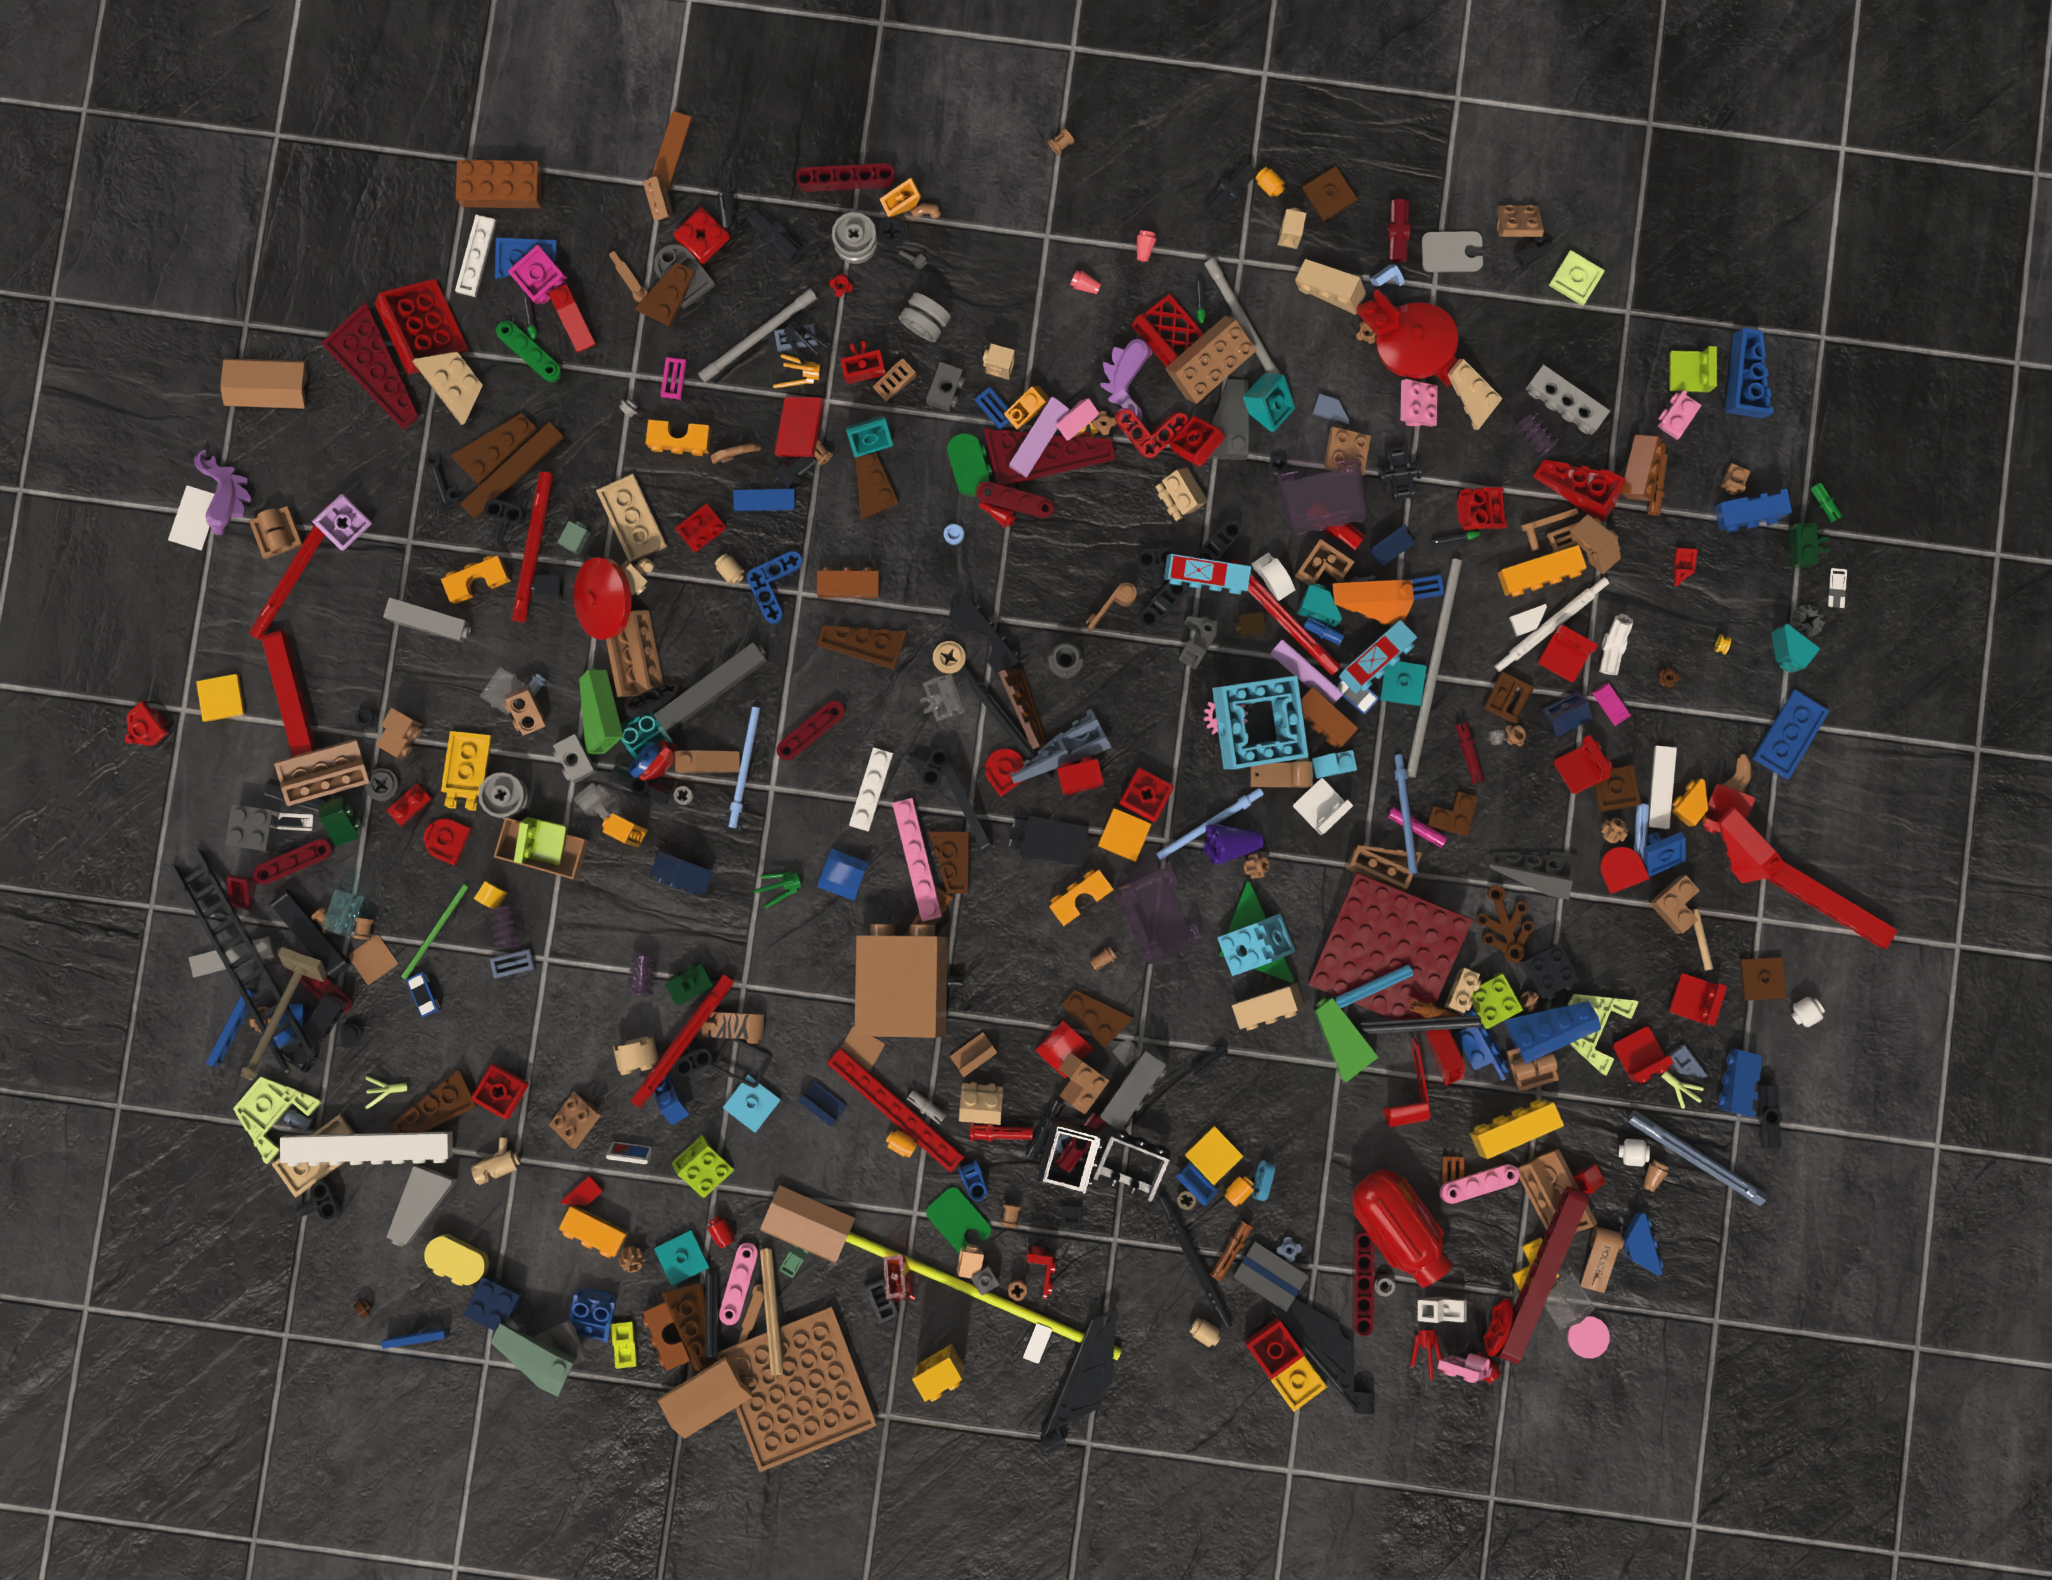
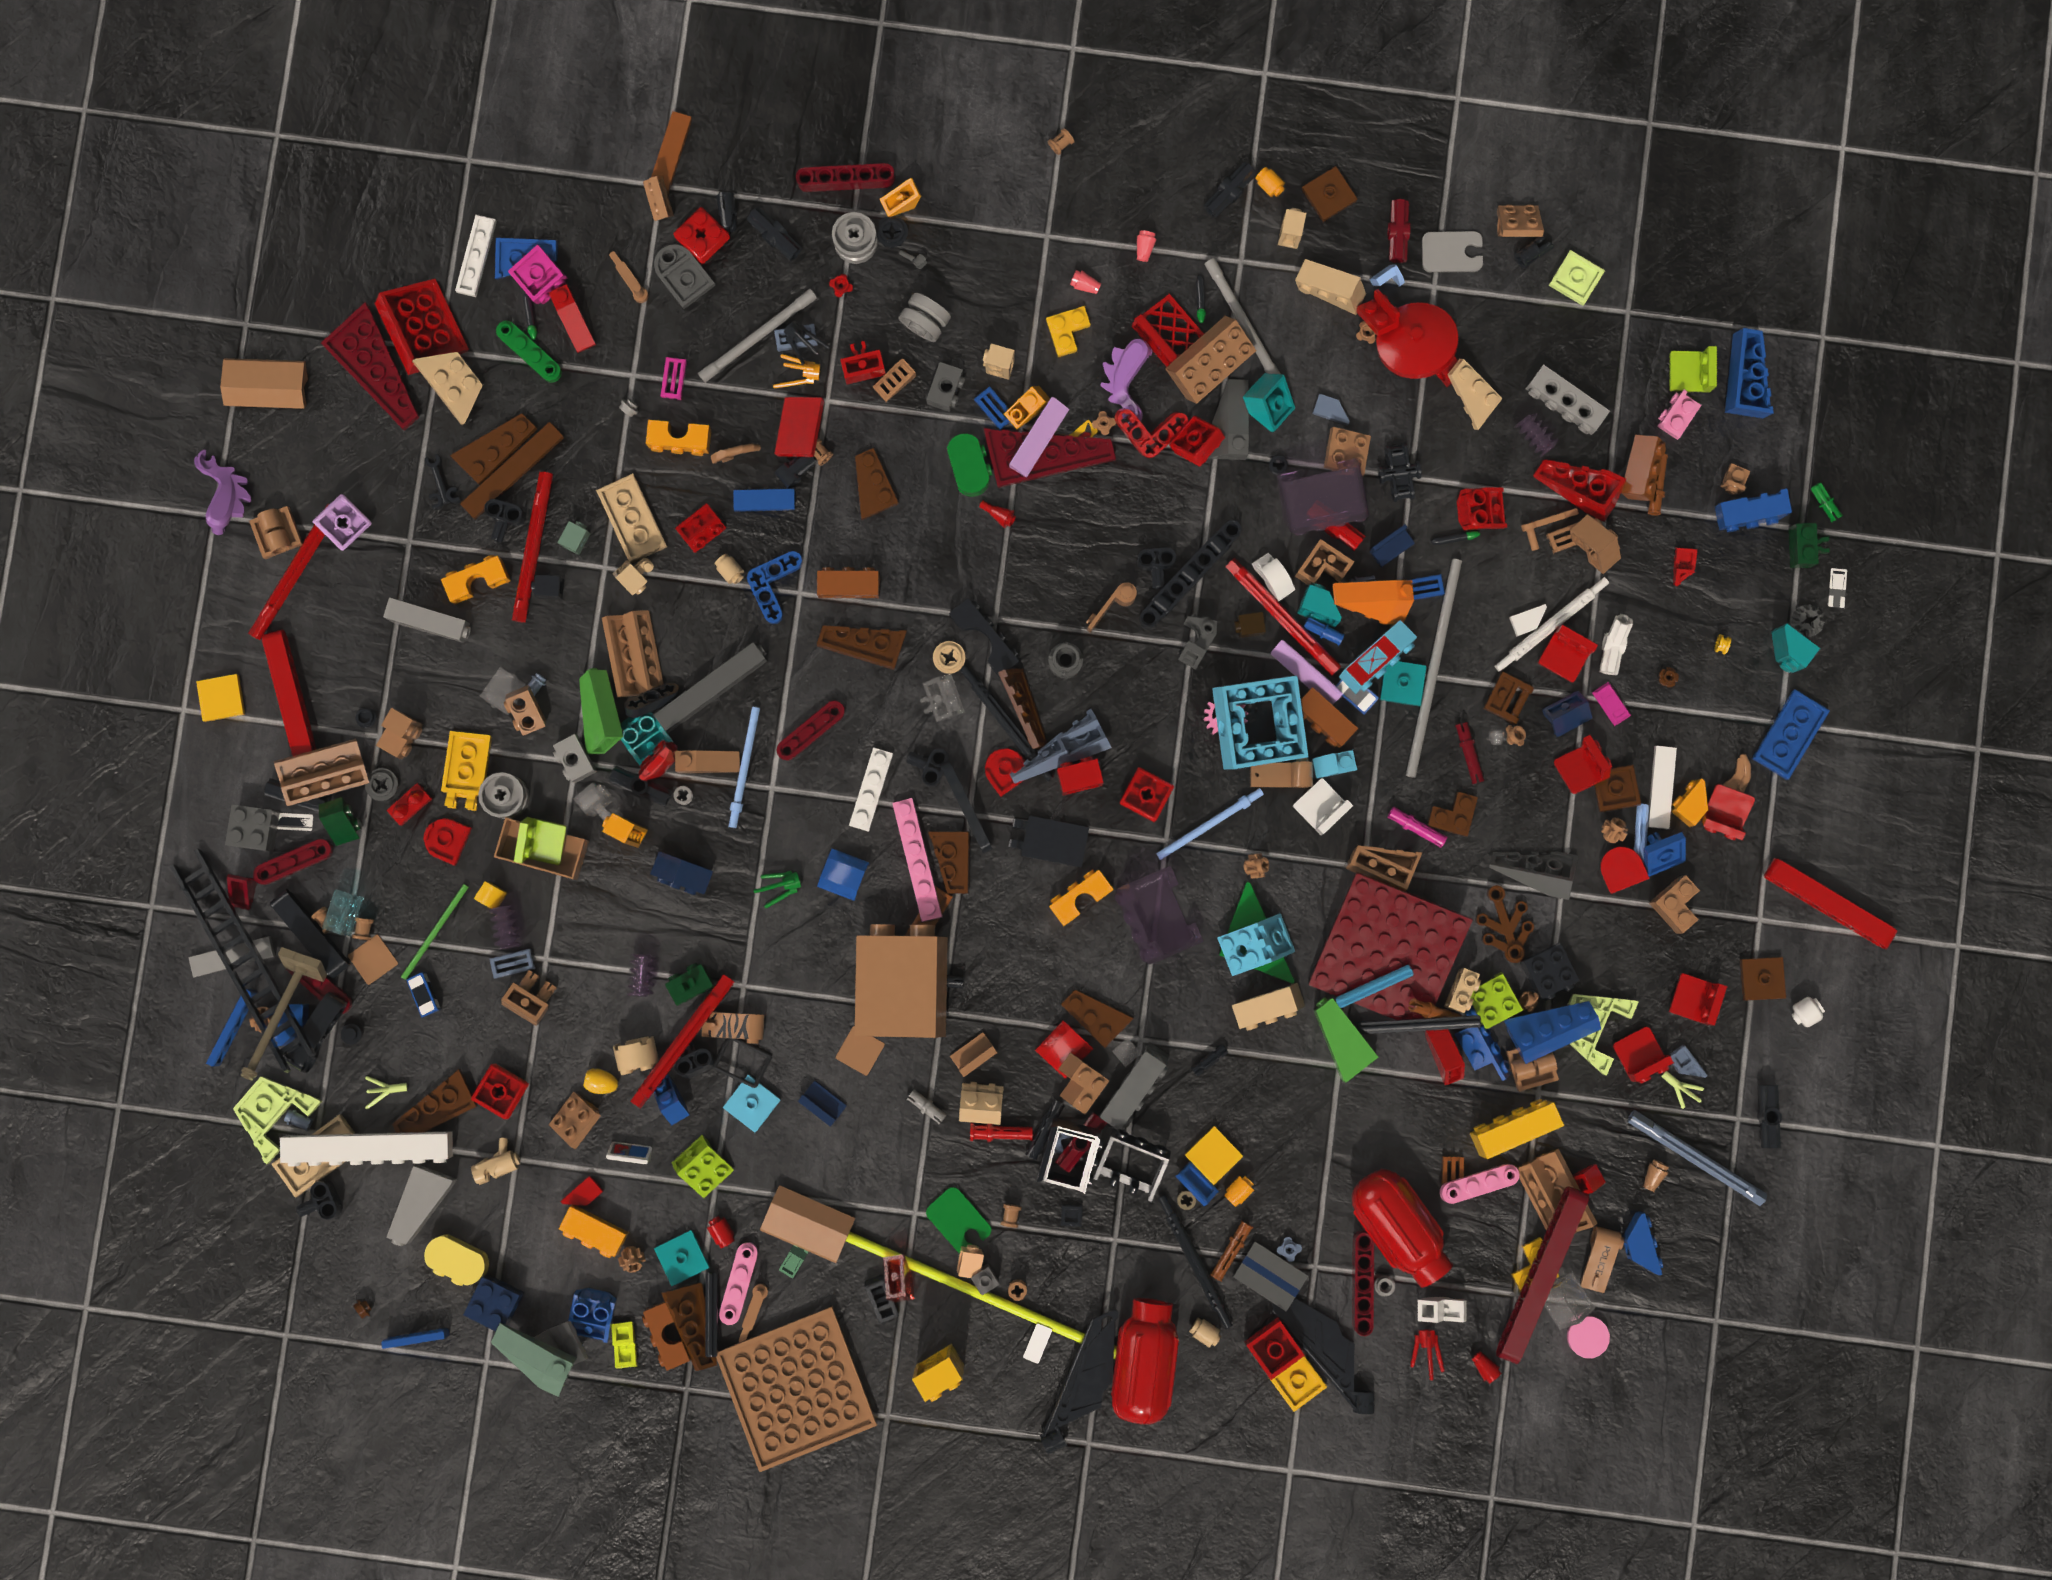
(145, 725): red plate -> none
(190, 522): white sticker -> none
(499, 184): dark orange brick -> none
(524, 1003): none -> medium nougat brick
(600, 1081): none -> yellow animal
(602, 598): red dish -> none
(644, 759): blue tile -> none
(667, 295): reddish brown wing -> none
(704, 1398): medium nougat slope -> none
(771, 1311): tan axle -> none
(869, 436): teal slope -> none
(895, 1109): red tile -> none
(901, 1143): light orange brick -> none
(926, 208): medium nougat arm -> none
(954, 534): light blue tile -> none
(973, 1179): blue piece -> none
(1014, 499): dark red plate -> none
(1040, 1256): red bracket -> none
(1063, 325): none -> yellow plate
(1077, 418): bright pink slope -> none
(1103, 958): medium nougat pin -> none
(1124, 835): light orange tile -> none
(1145, 1363): none -> red piece
(1183, 491): tan brick -> none
(1207, 573): medium azure brick -> none
(1229, 842): dark purple cone -> none
(1263, 1180): dark azure beam -> none
(1401, 776): medium blue bar -> none
(1412, 1112): red piece -> none
(1418, 403): bright pink plate -> none
(1472, 1368): bright pink plate -> none
(1499, 1327): red tile -> none
(1541, 571): light orange brick -> none
(1634, 1152): white head -> none
(1702, 941): tan bar -> none
(1740, 1083): blue wedge -> none
(1748, 851): red wedge -> none

